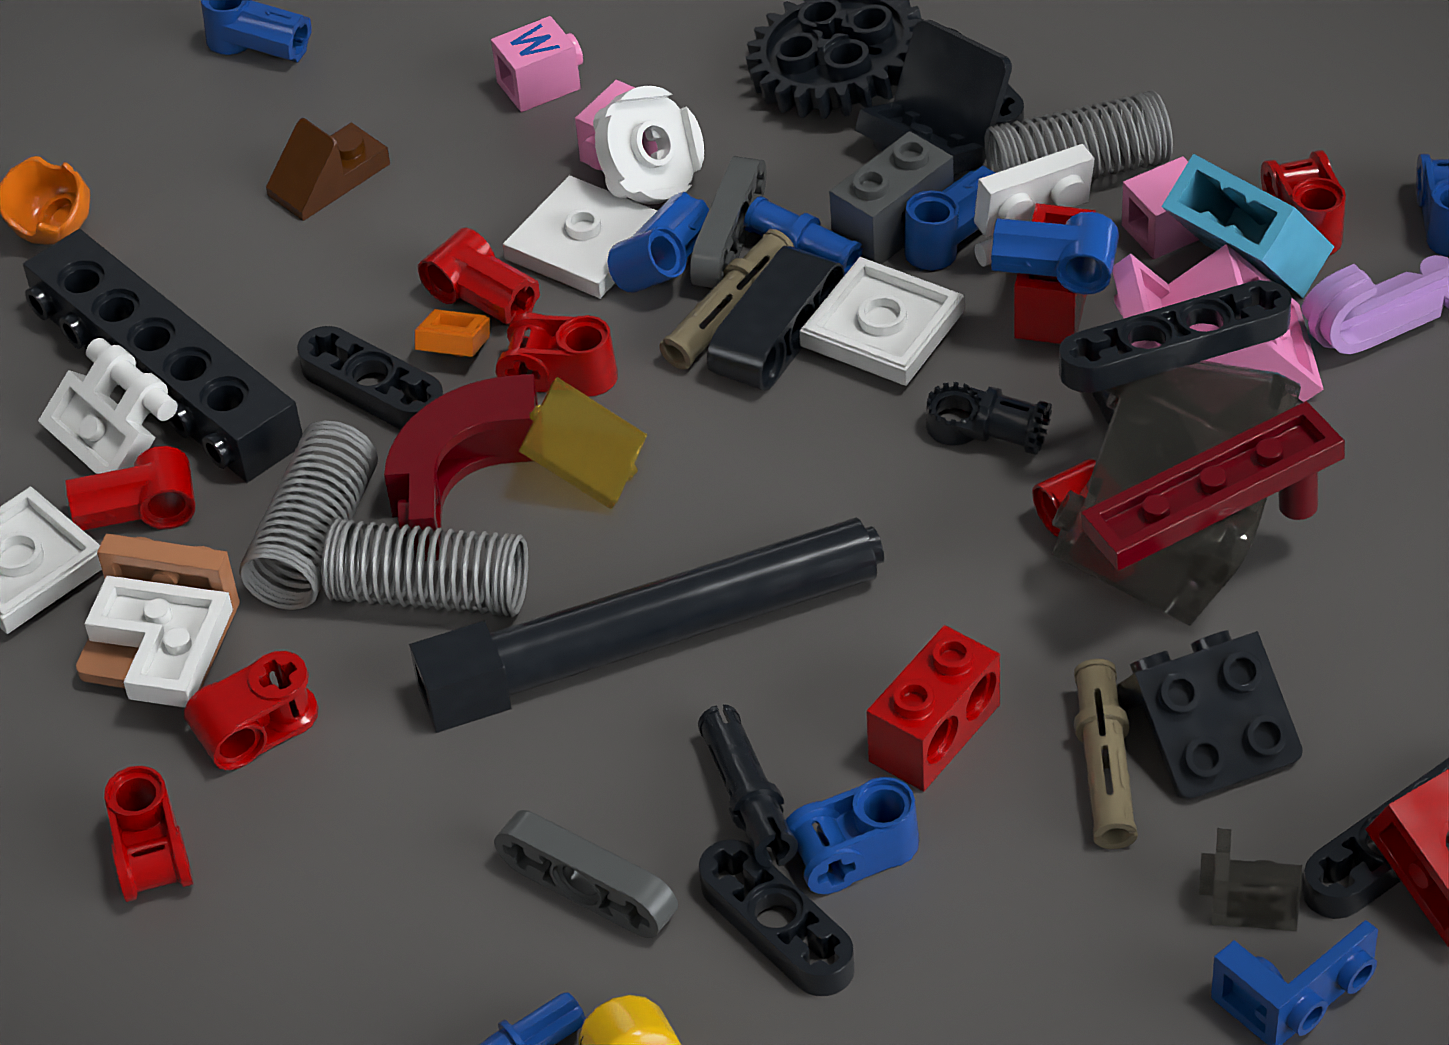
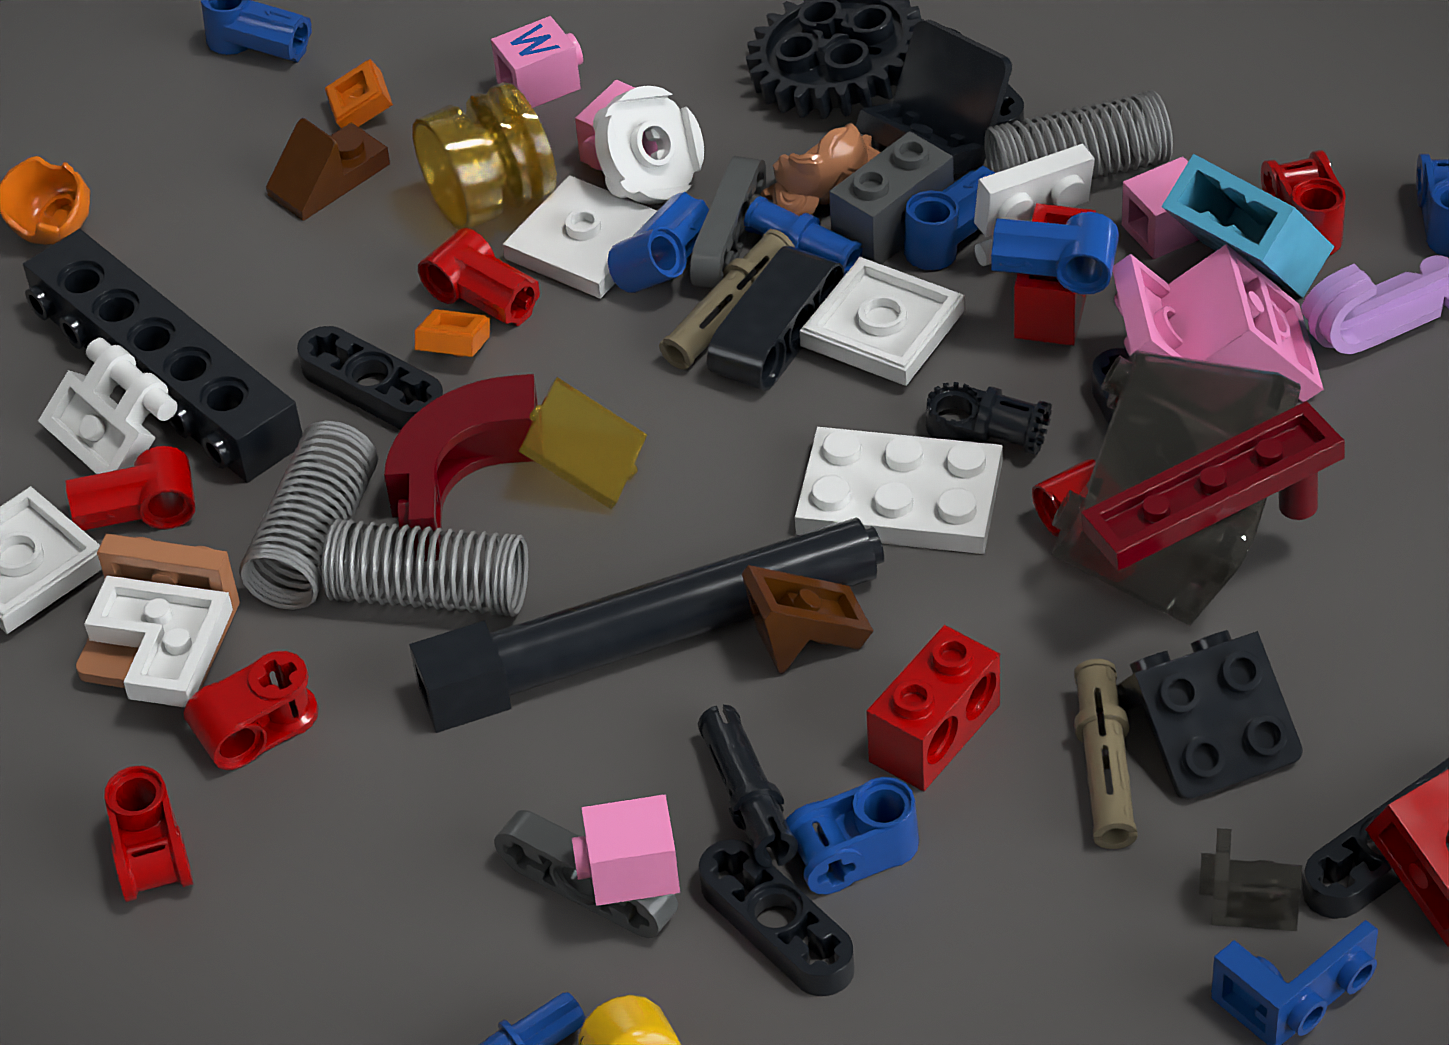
(358, 95): none -> orange tile
(484, 156): none -> clear yellow wheel
(561, 347): red piece -> none
(627, 850): none -> bright pink brick
(802, 609): none -> reddish brown slope
(807, 178): none -> nougat hair
(903, 486): none -> white plate
(1105, 354): black beam -> none

